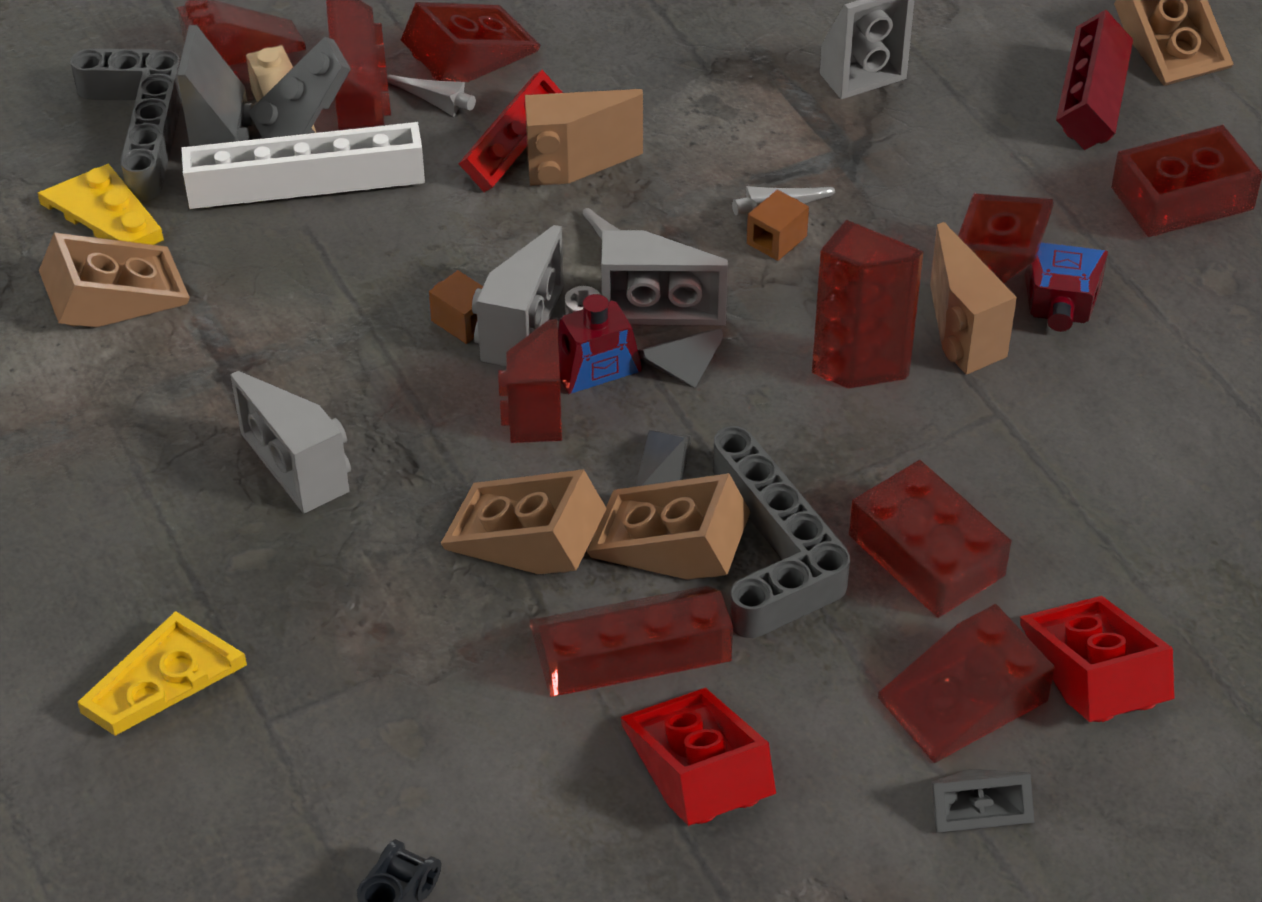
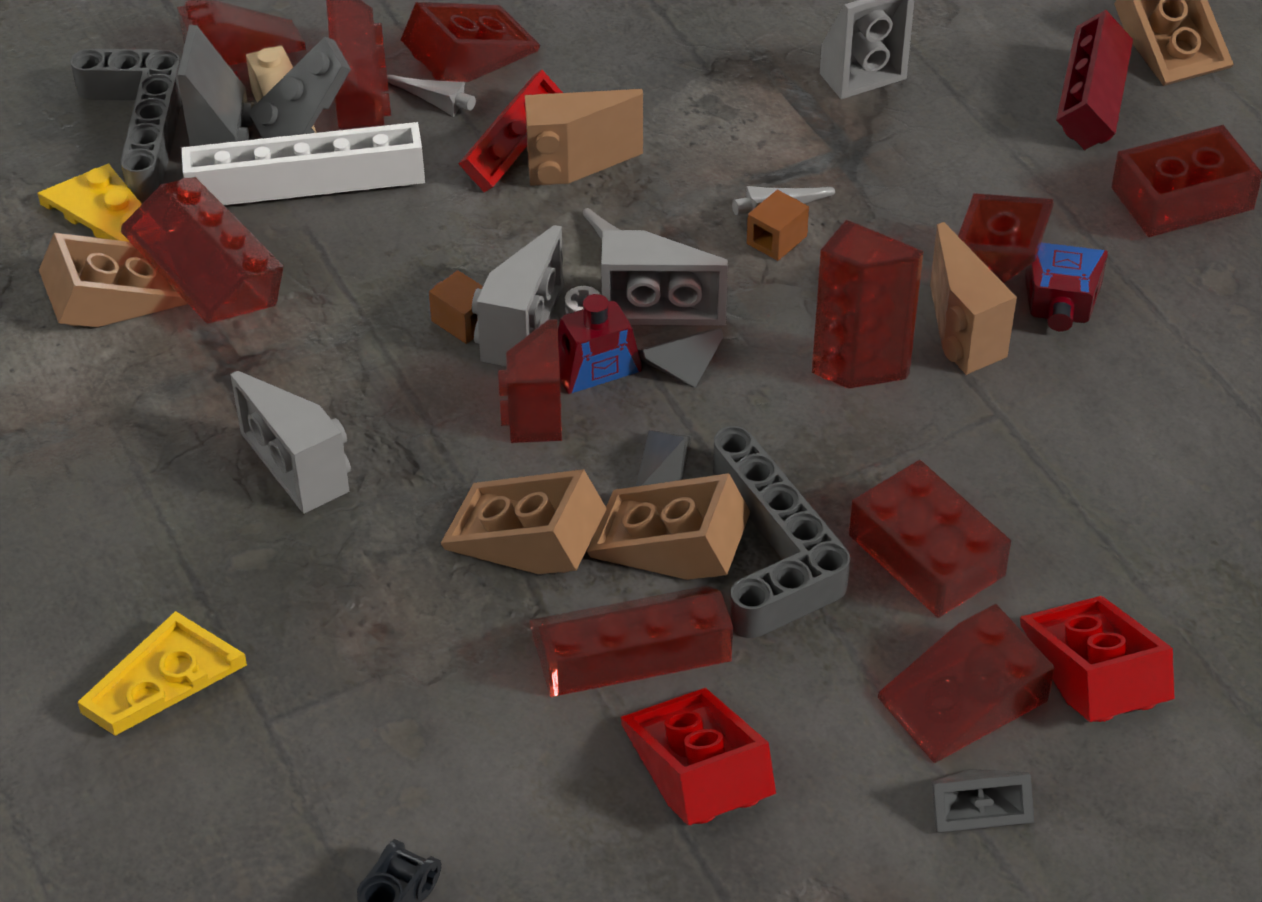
(204, 251): none -> clear red slope

